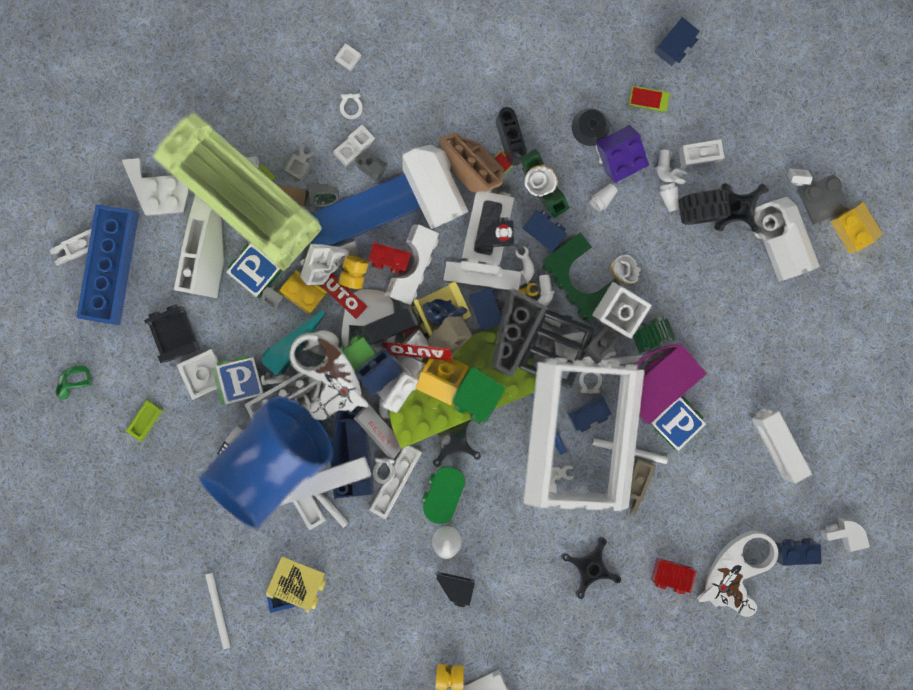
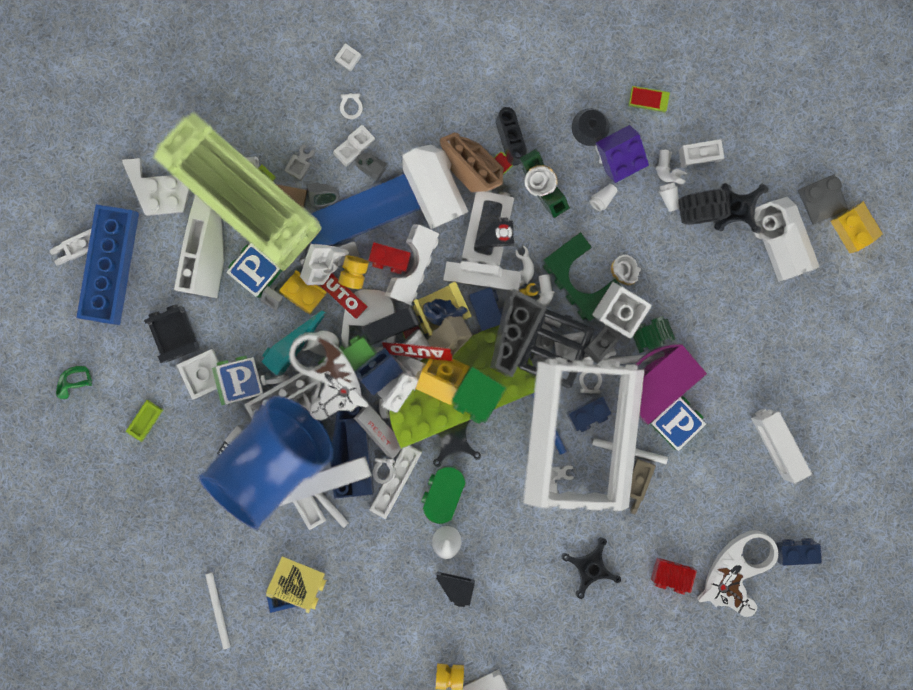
(544, 230): dark blue brick -> none
(677, 41): dark blue brick -> none
(799, 177): white plate -> none
(852, 534): white brick -> none

